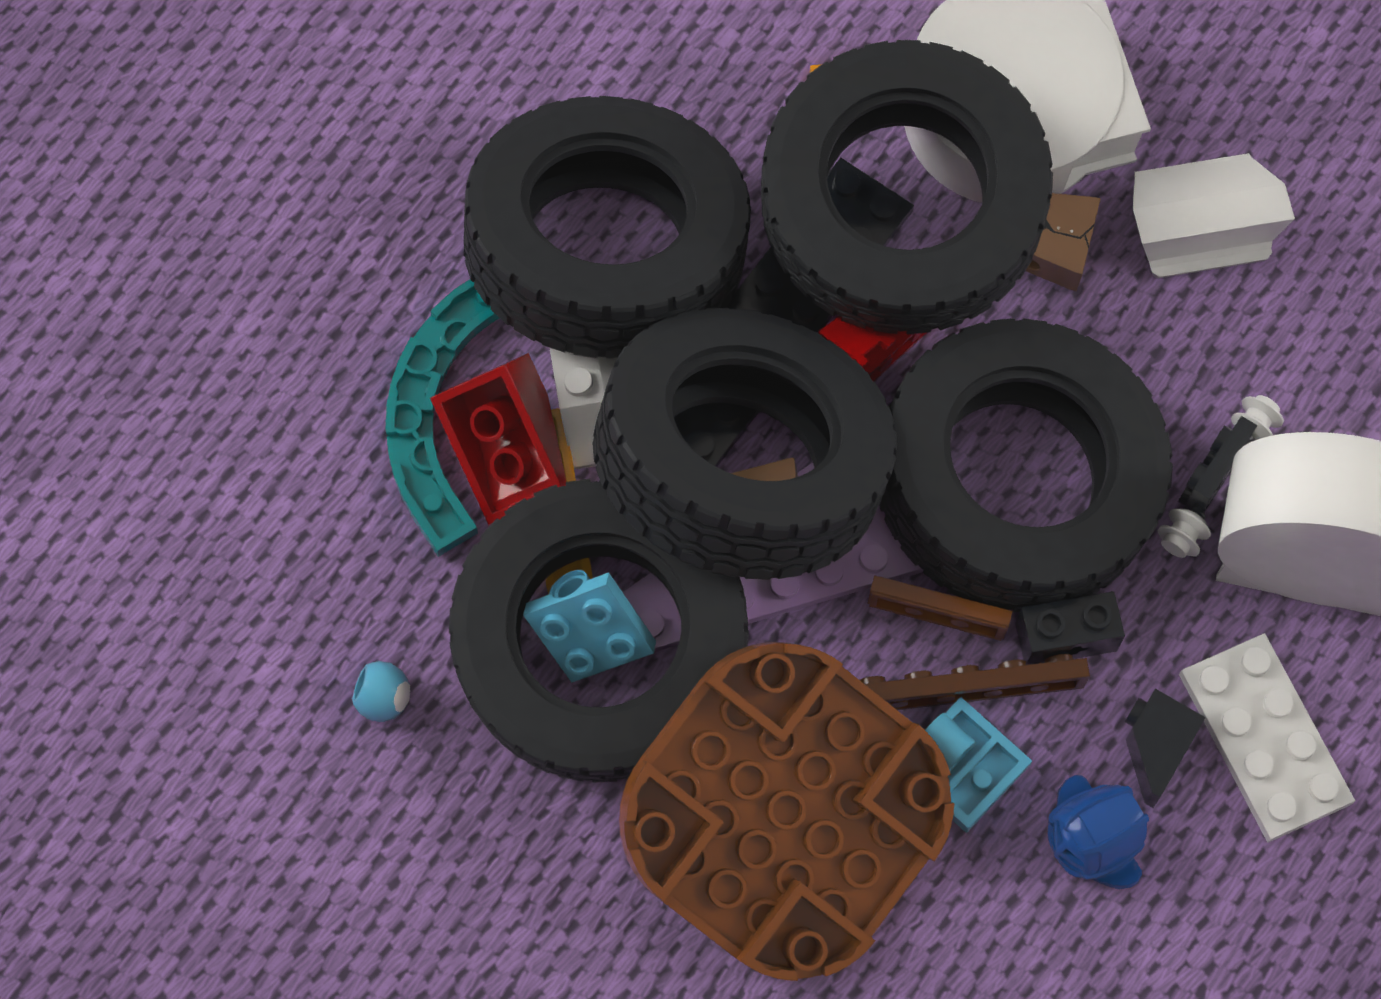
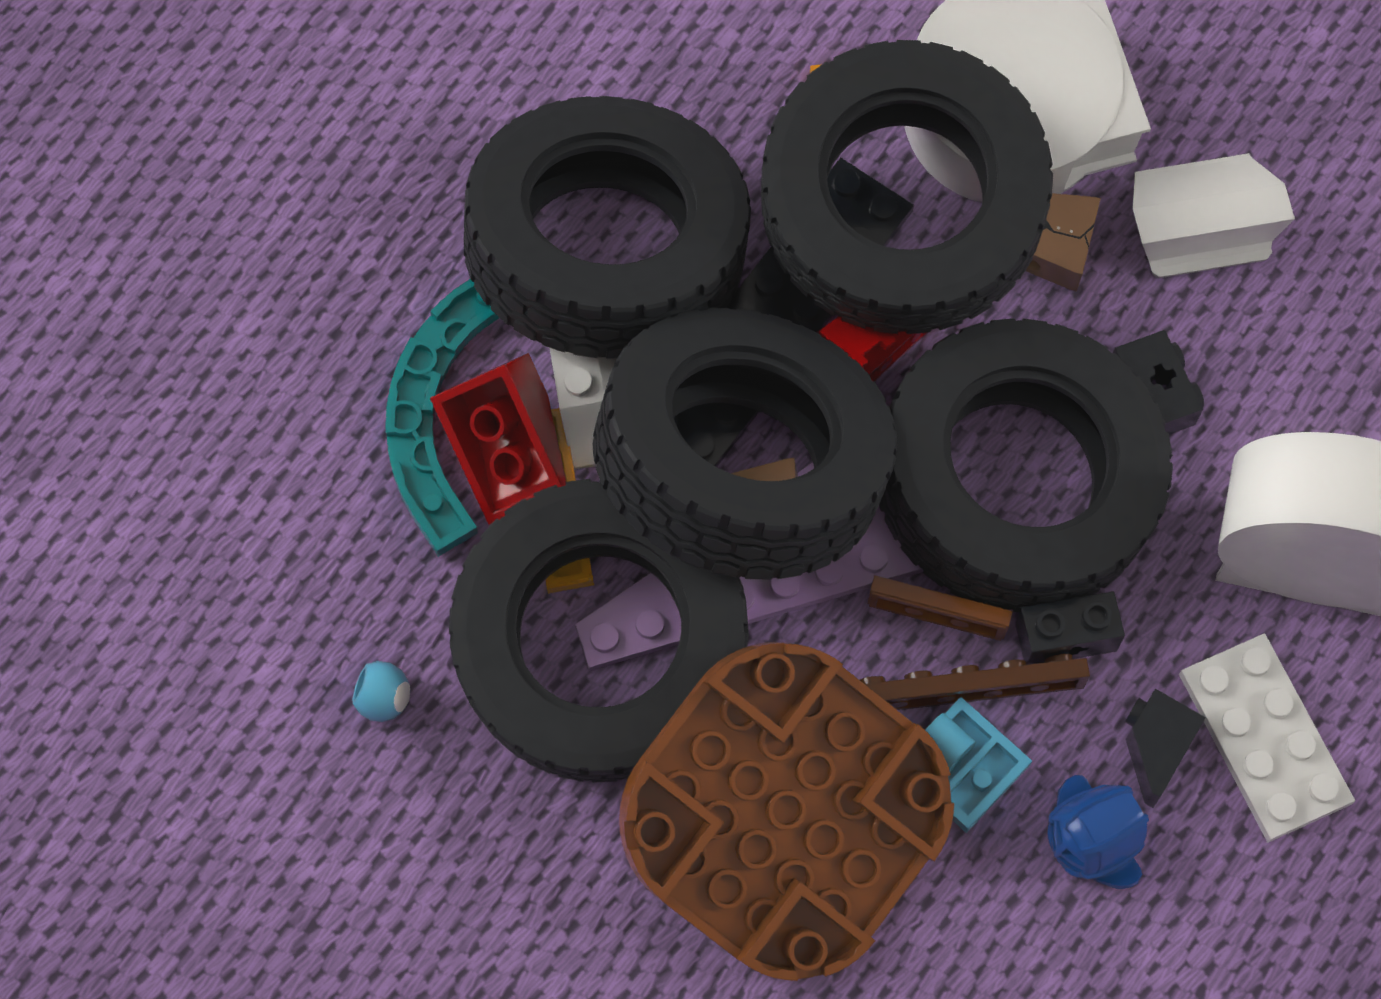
(588, 625): medium azure plate -> none
(1164, 362): none -> black brick
(1212, 473): plate -> none

